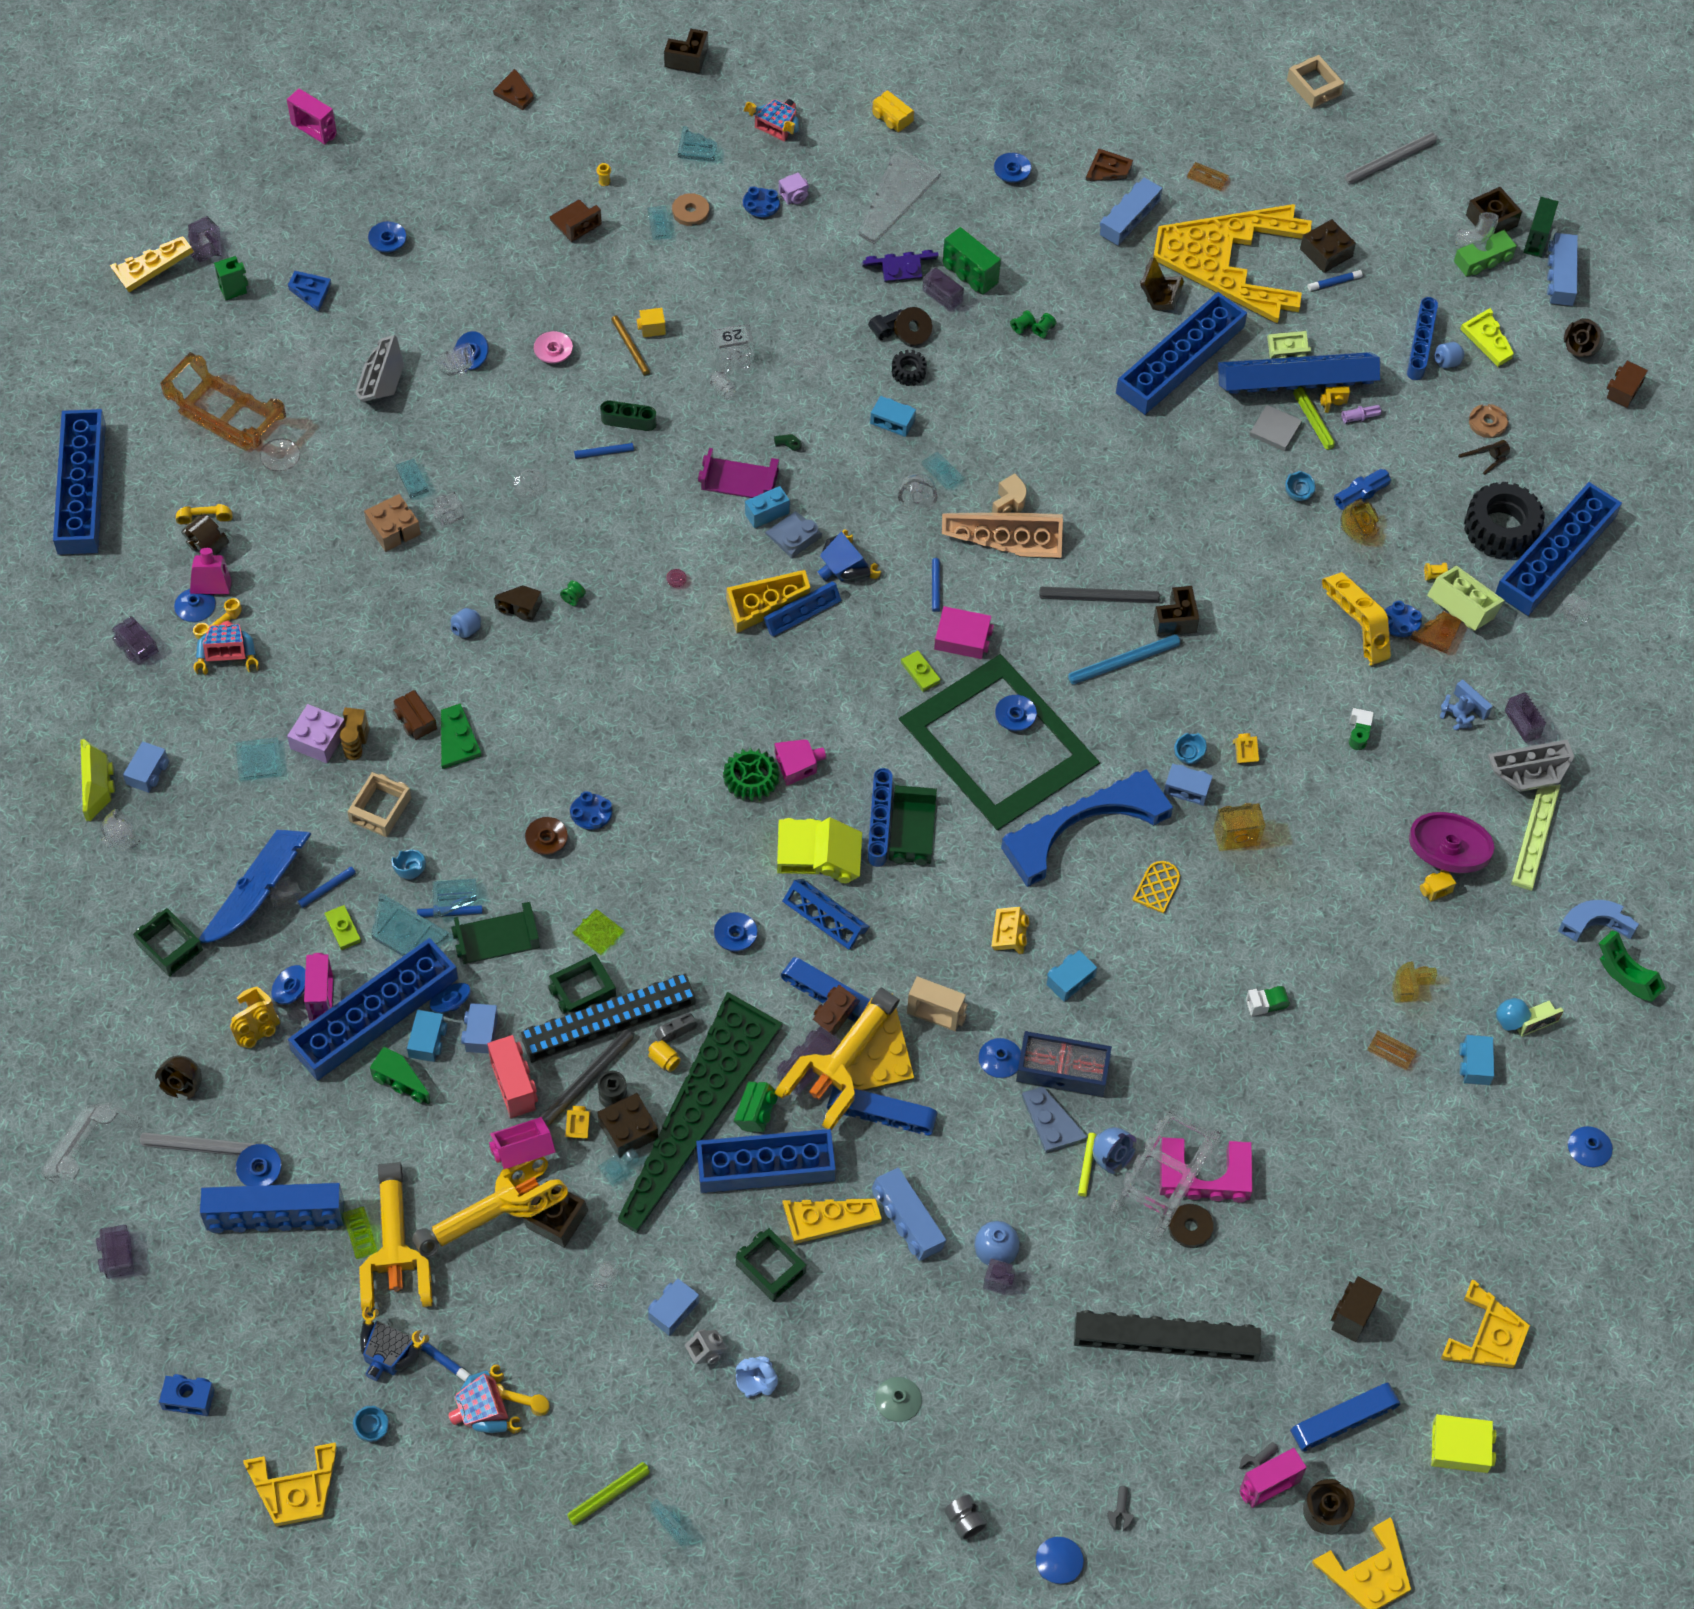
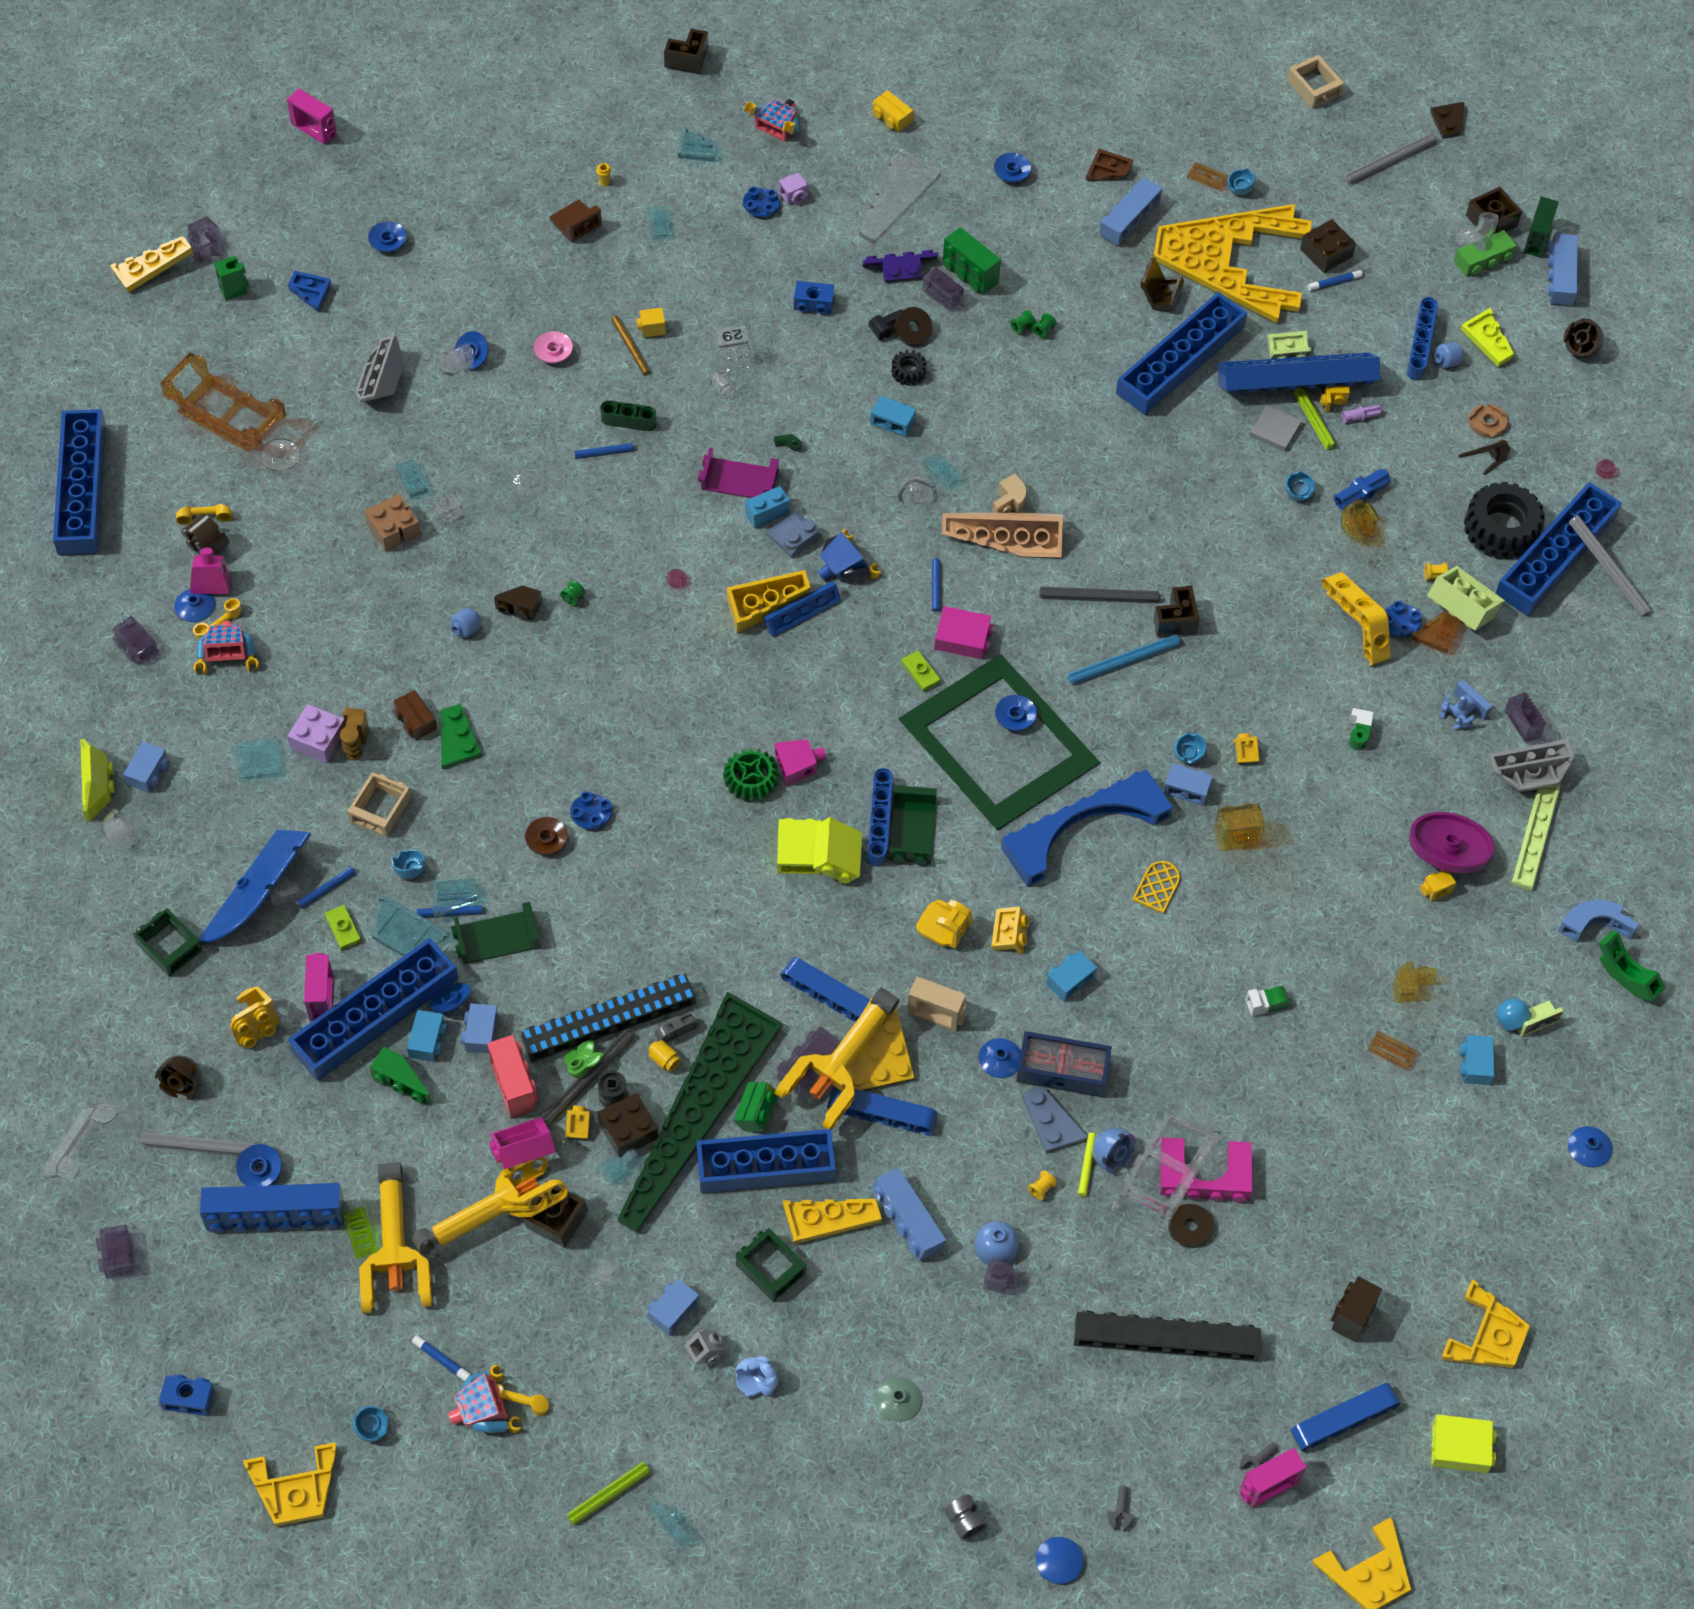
(289, 985): blue dish -> none
(387, 1347): torso -> none
(514, 91): reddish brown wing -> none
(582, 1059): none -> bright green plate
(598, 931): clear neon green piece -> none
(603, 995): dark green window -> none
(690, 200): medium nougat tile -> none
(735, 923): blue dish -> none
(813, 297): none -> blue brick
(830, 907): blue fence -> none
(836, 1009): reddish brown brick -> none
(944, 922): none -> yellow piece
(1042, 1185): none -> yellow bush
(1241, 182): none -> dark azure hair
(1320, 1516): dark brown brick -> none
(1448, 118): none -> dark brown wing
(1605, 468): none -> clear pink plate
(1609, 565): none -> light grey axle
(1627, 383): reddish brown brick -> none

